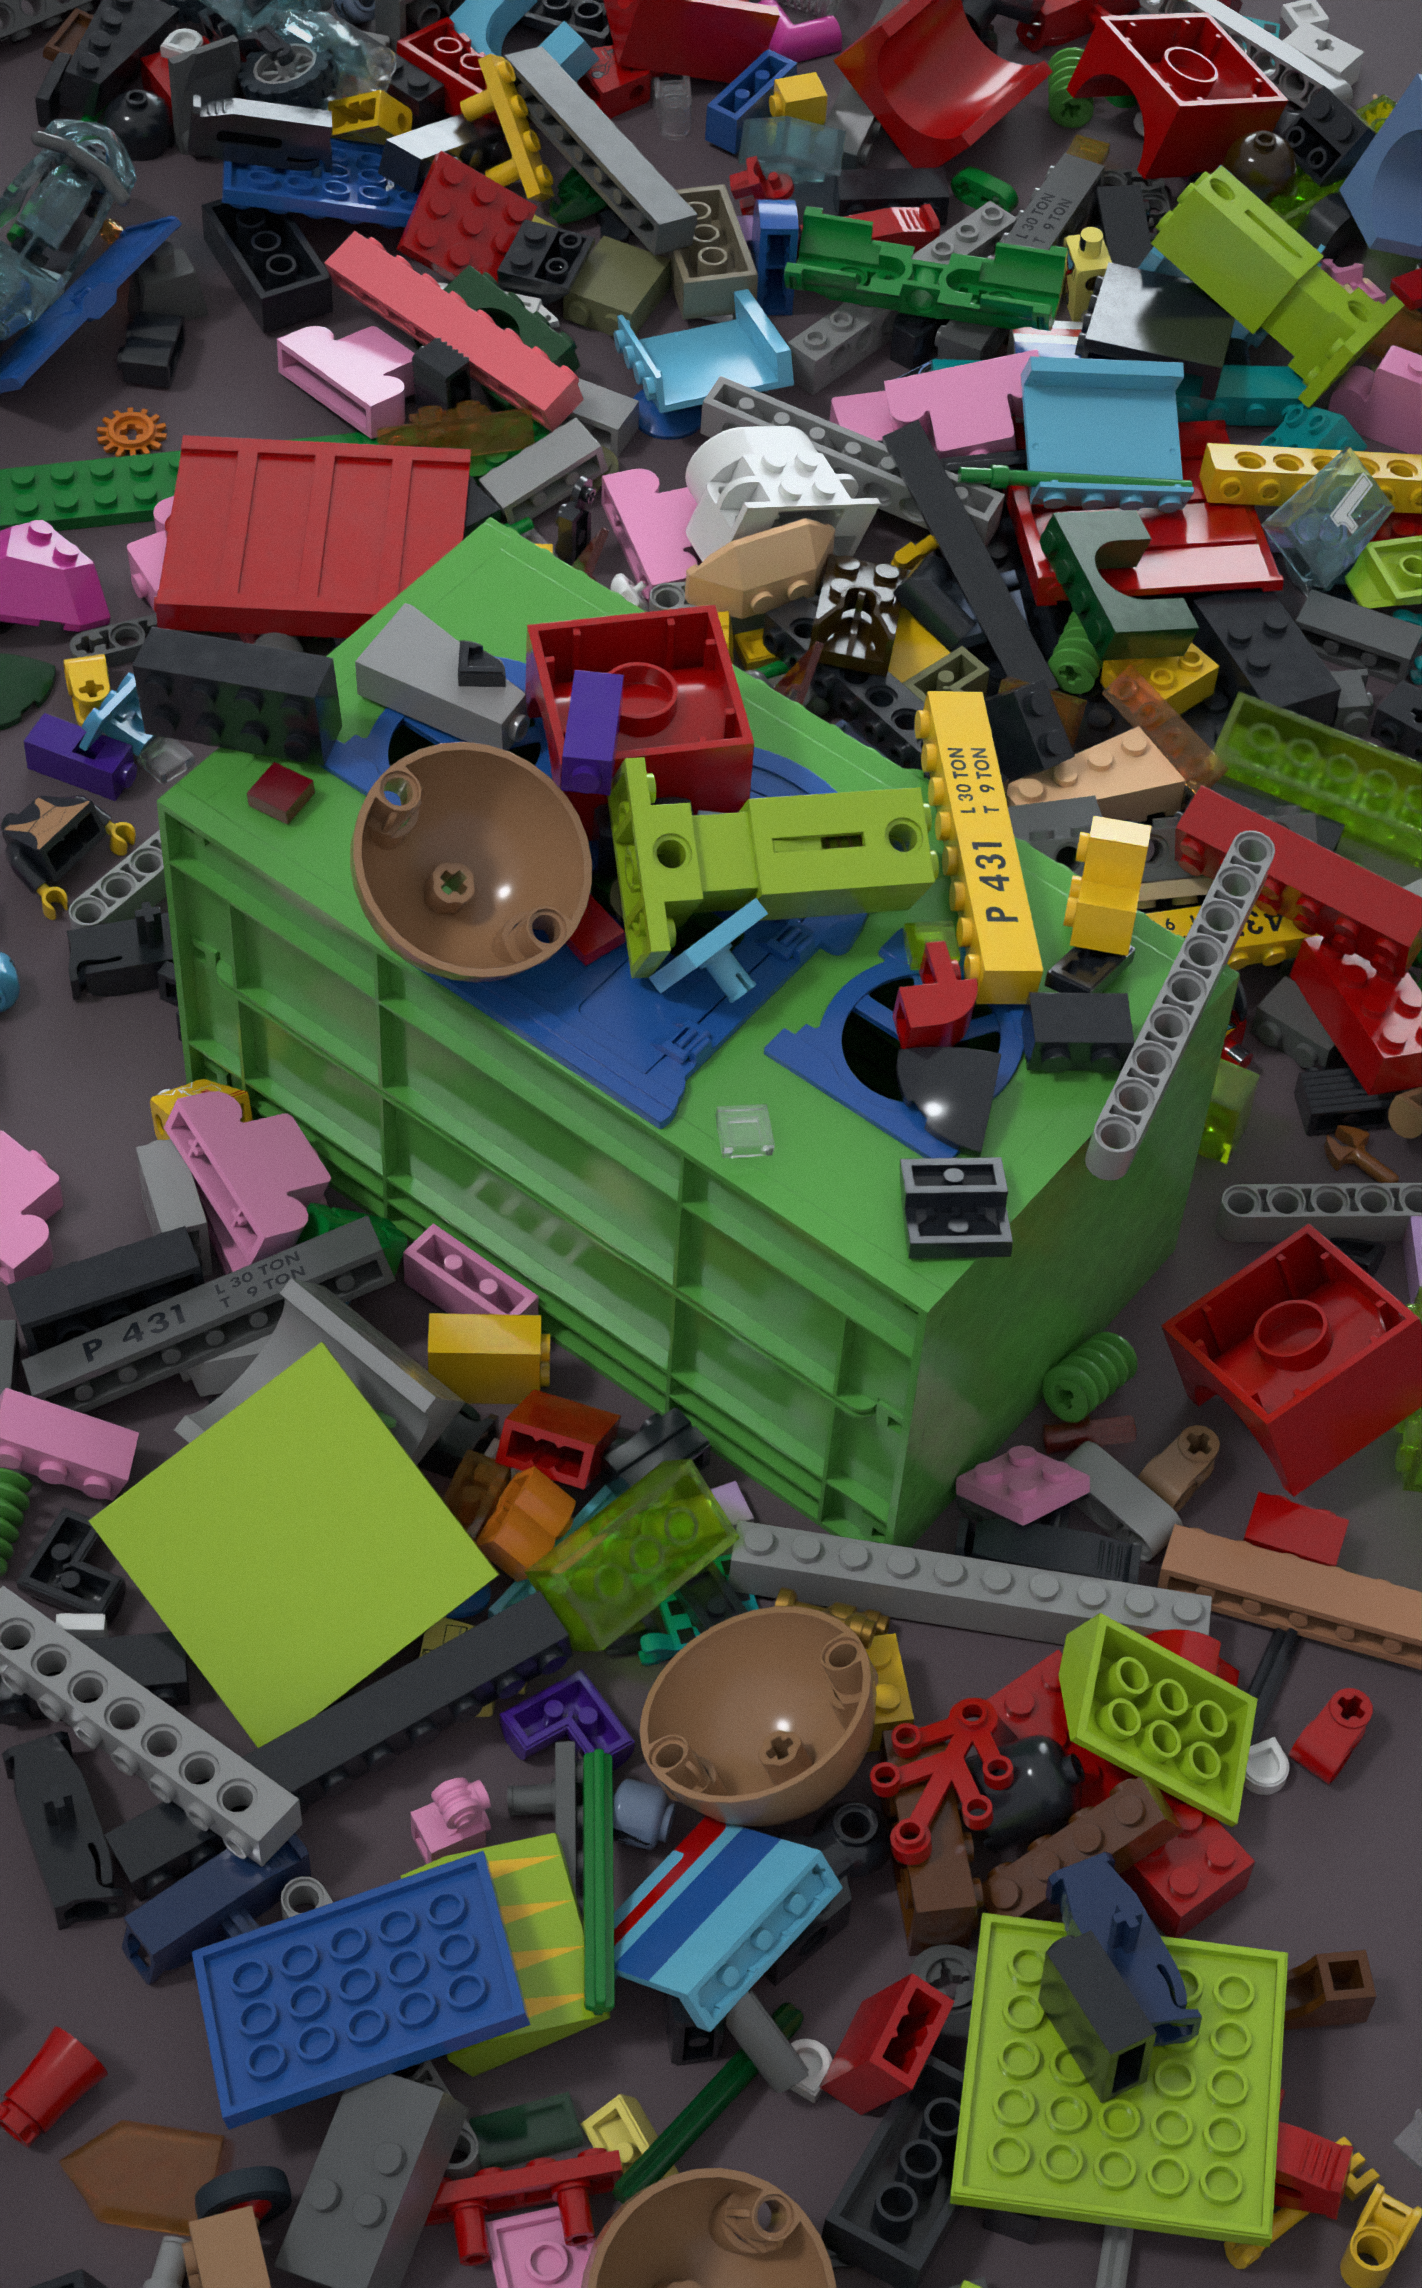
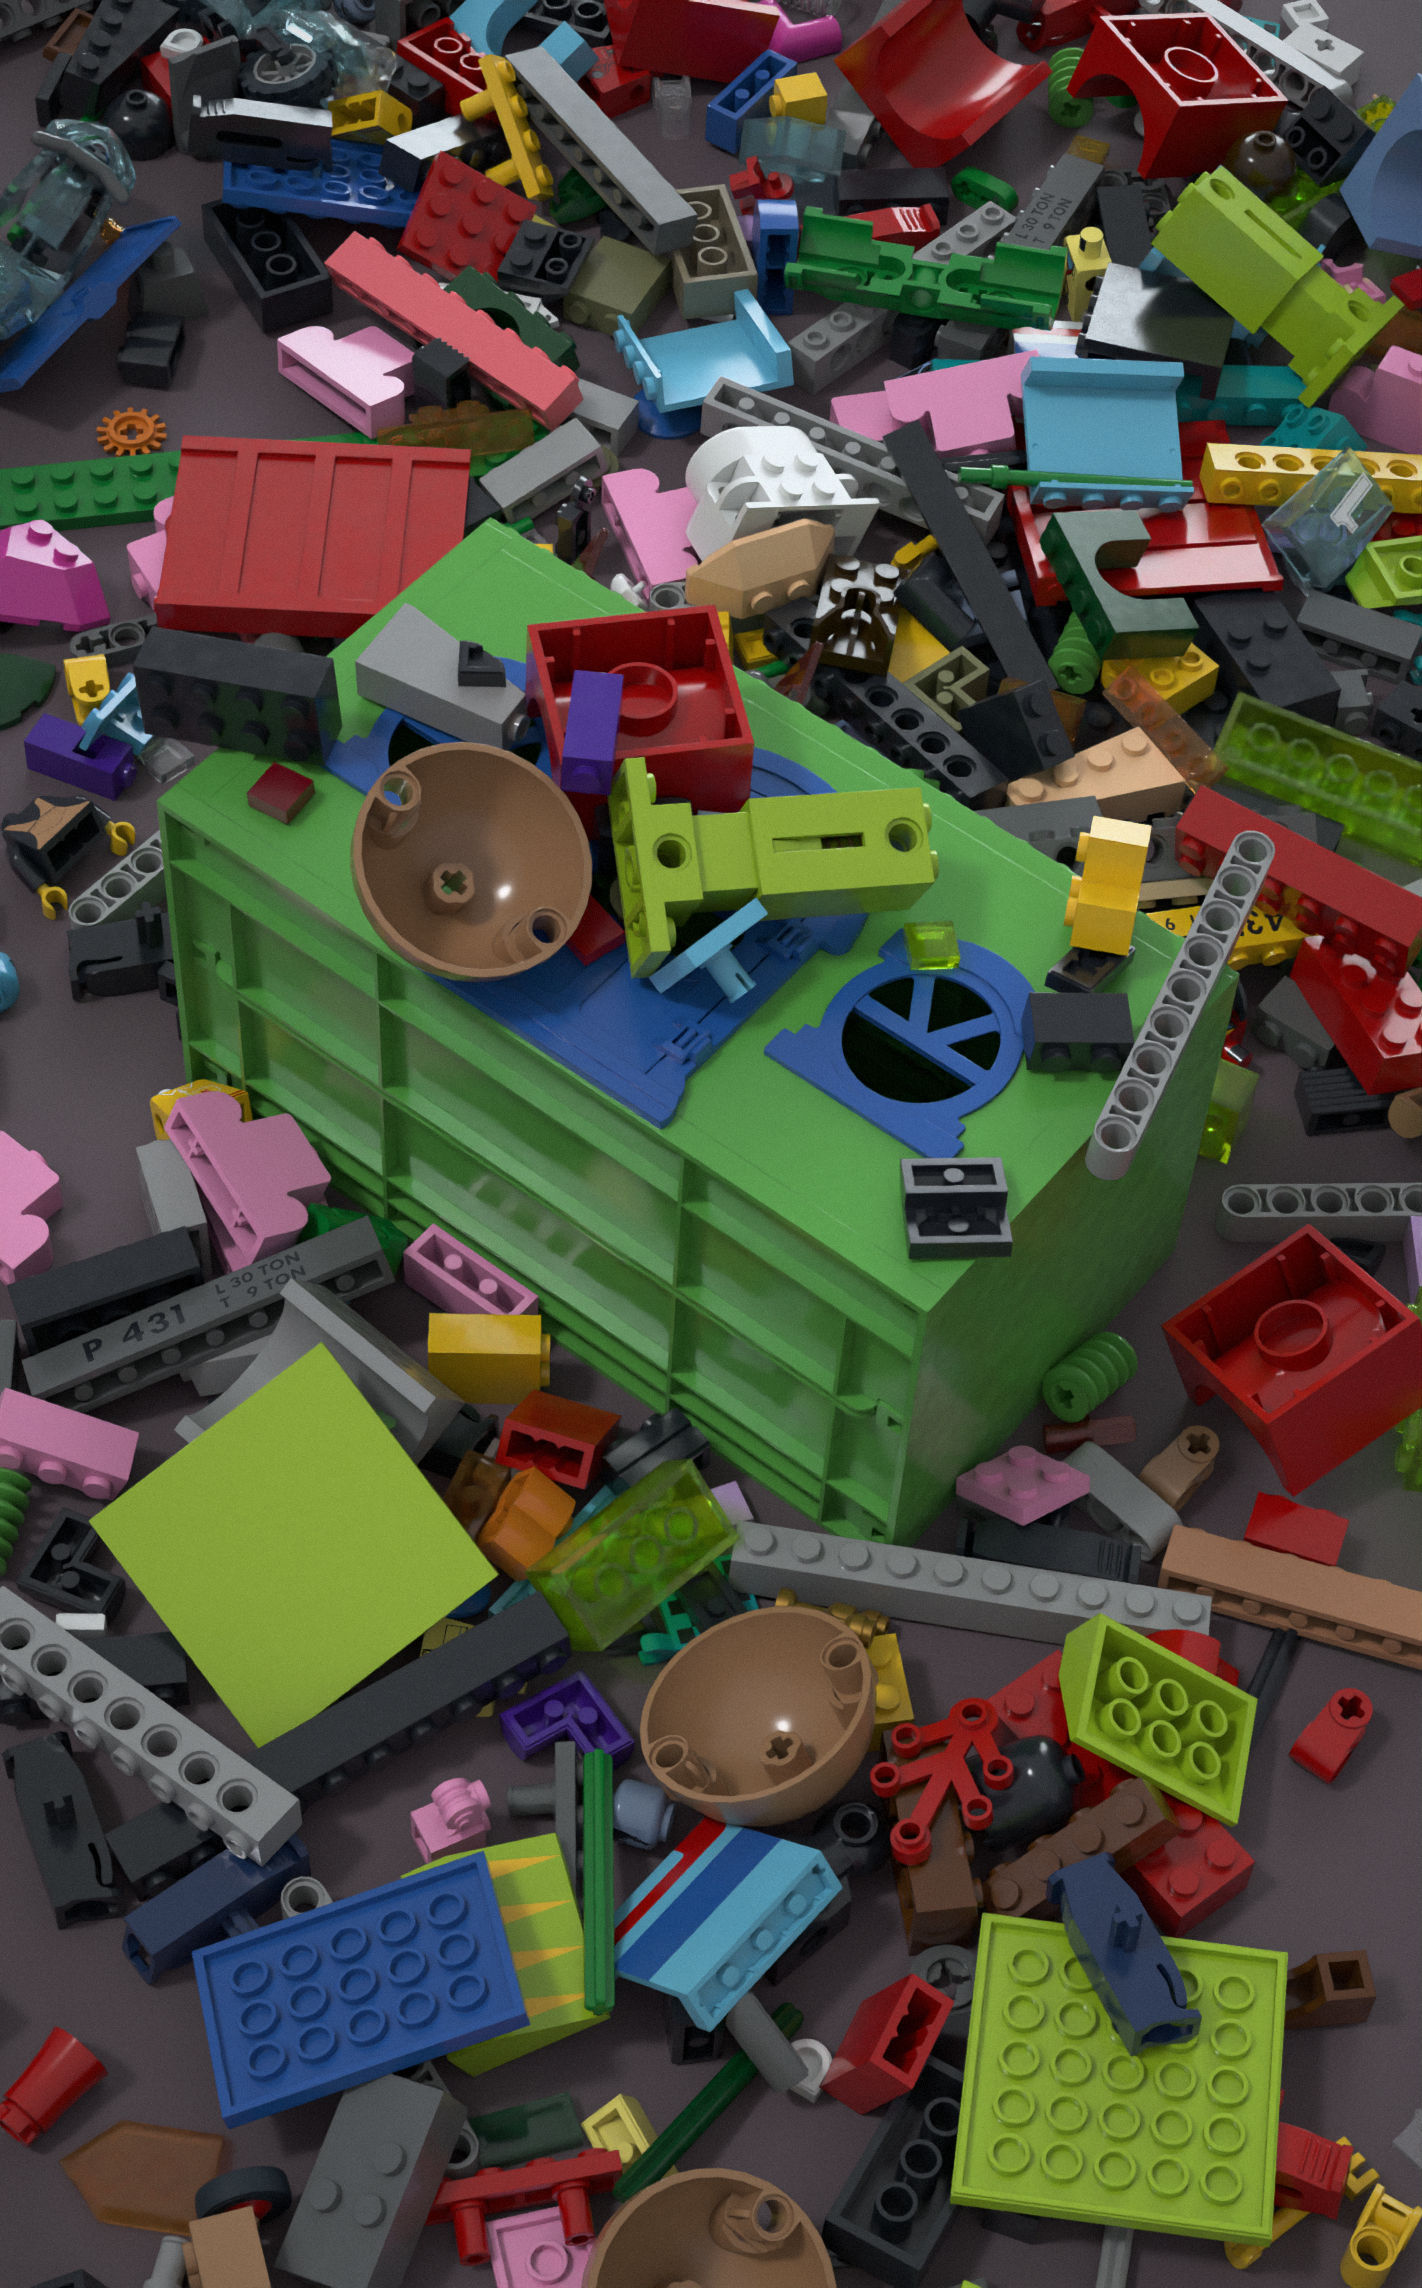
(744, 1131): clear tile -> none
(940, 1008): red brick -> none
(951, 1090): black brick -> none
(978, 847): yellow brick -> none
(1096, 2015): black brick -> none
(1266, 1767): white tile -> none
(1356, 1154): dark orange bar -> none

